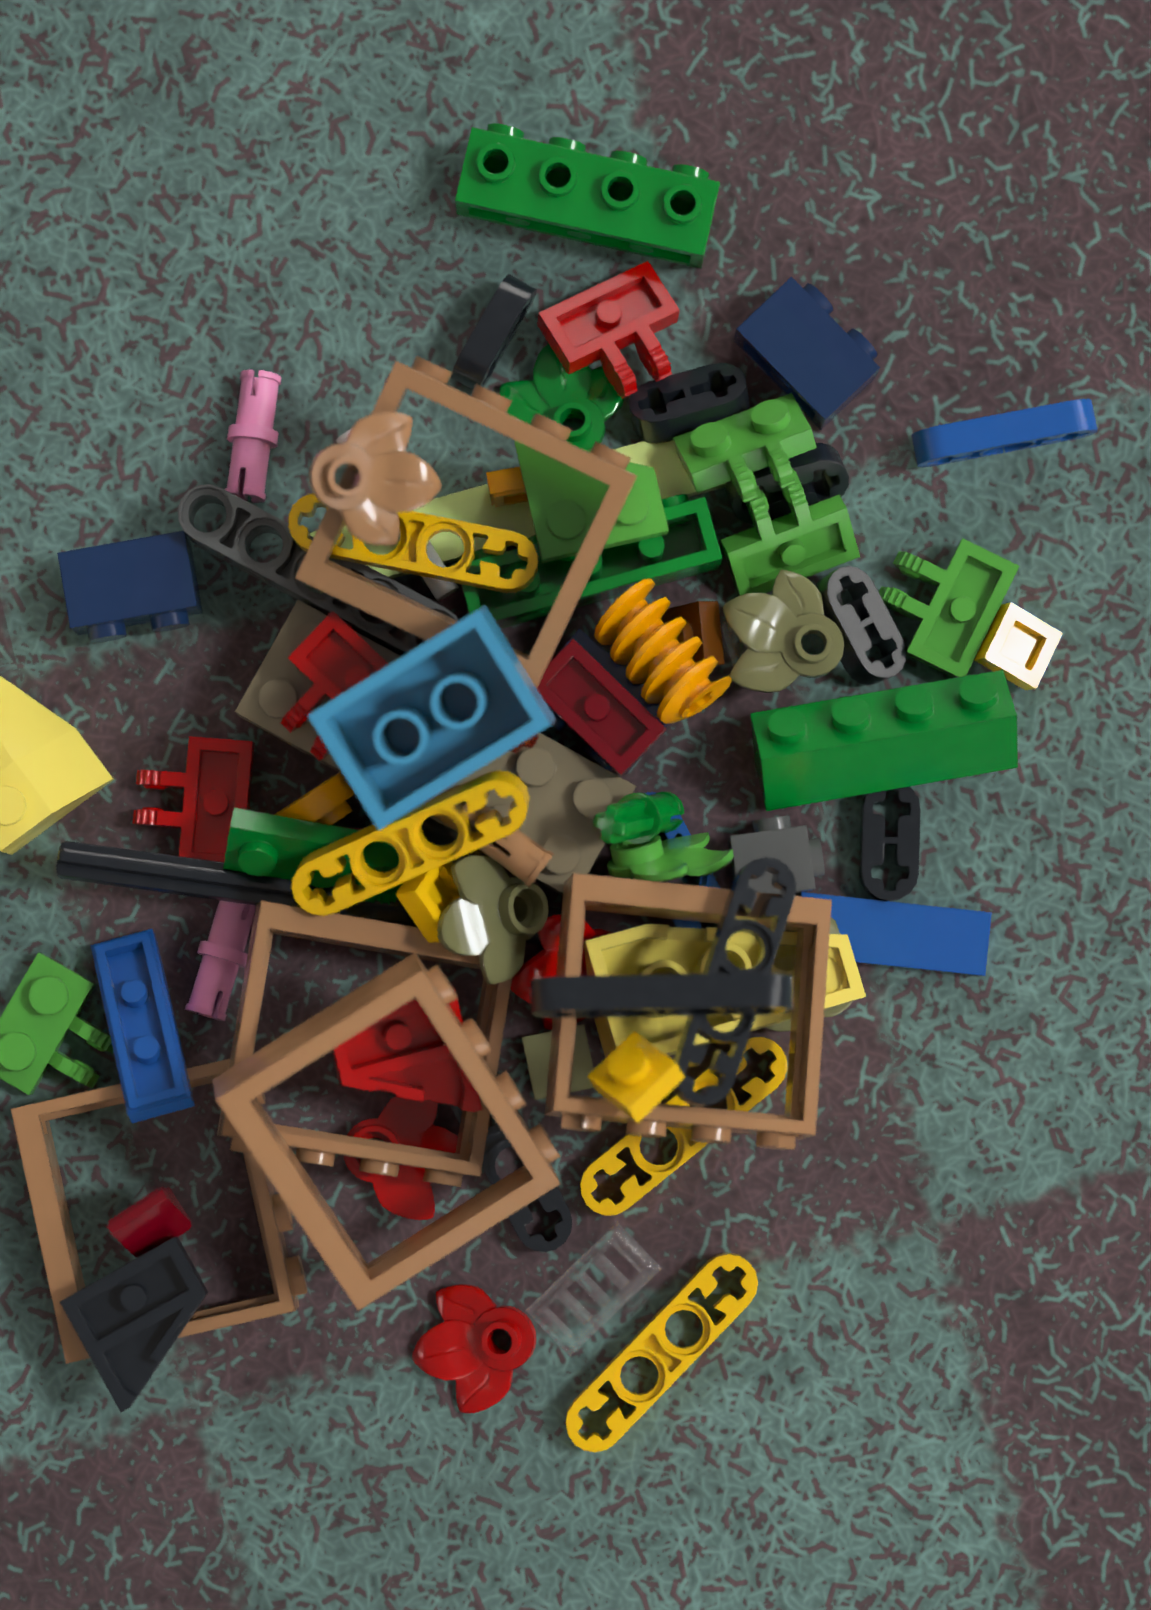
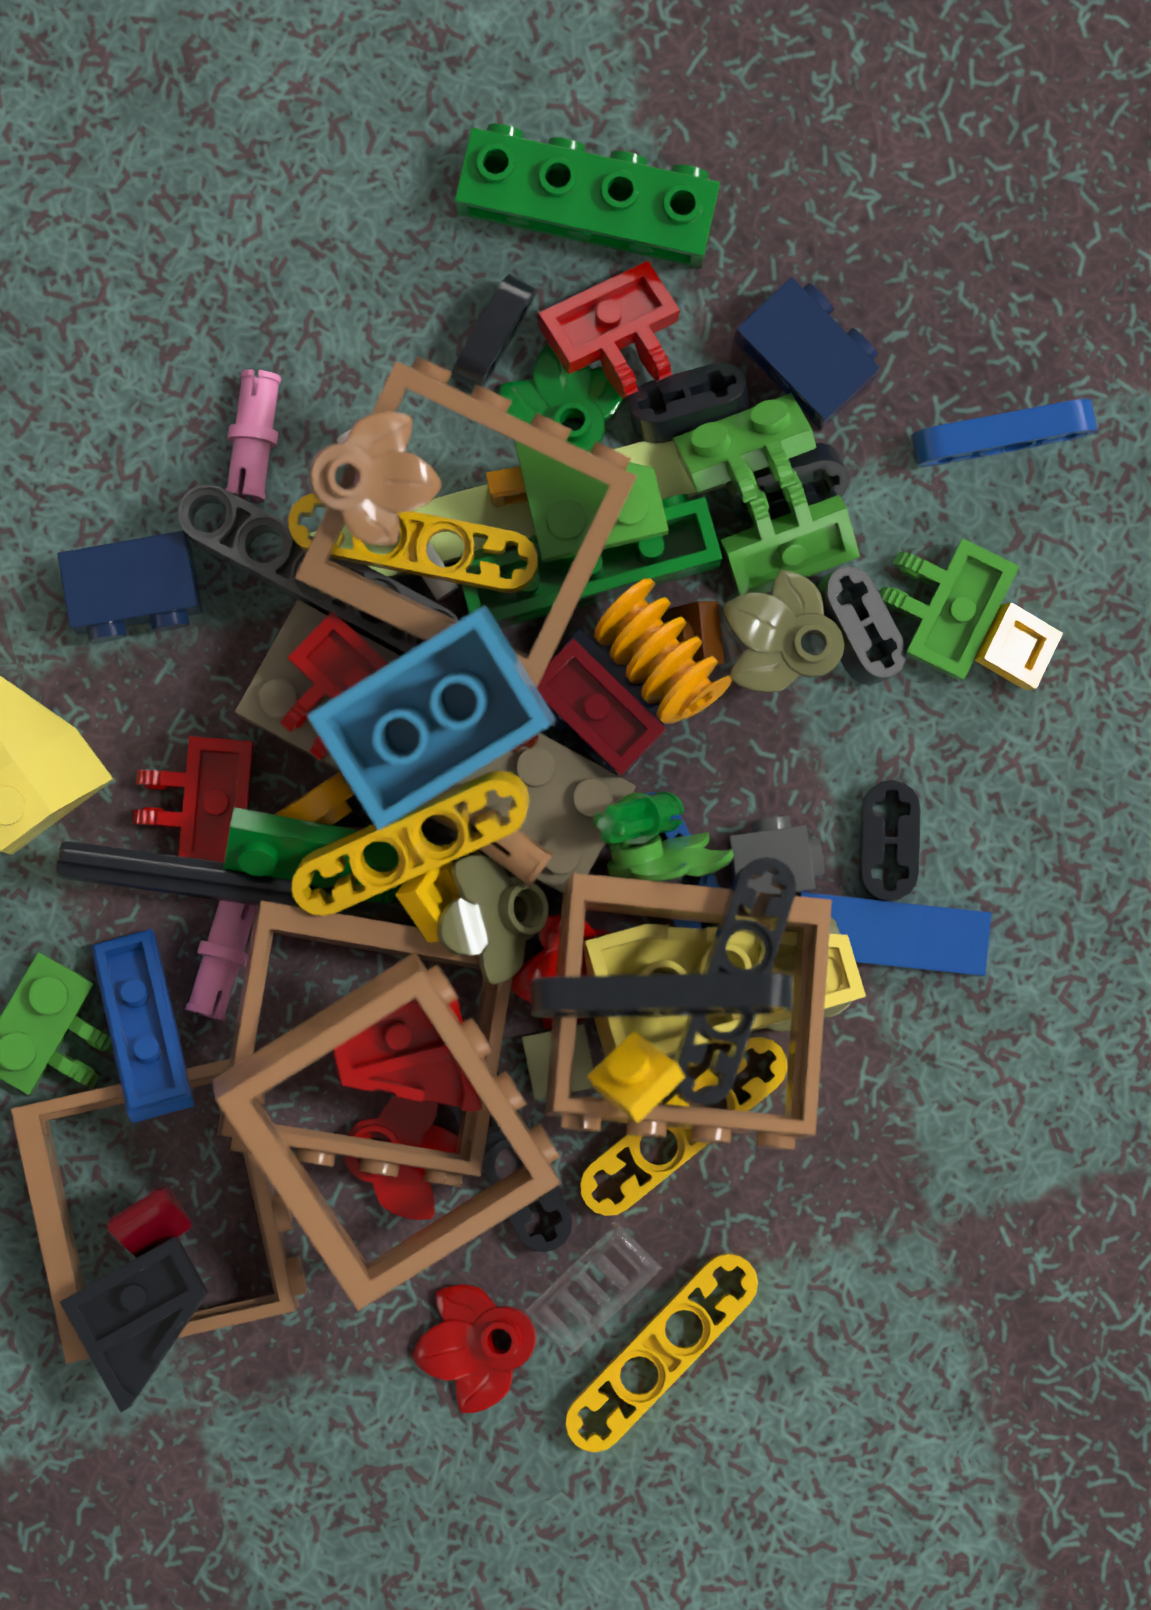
(885, 740): green brick -> none

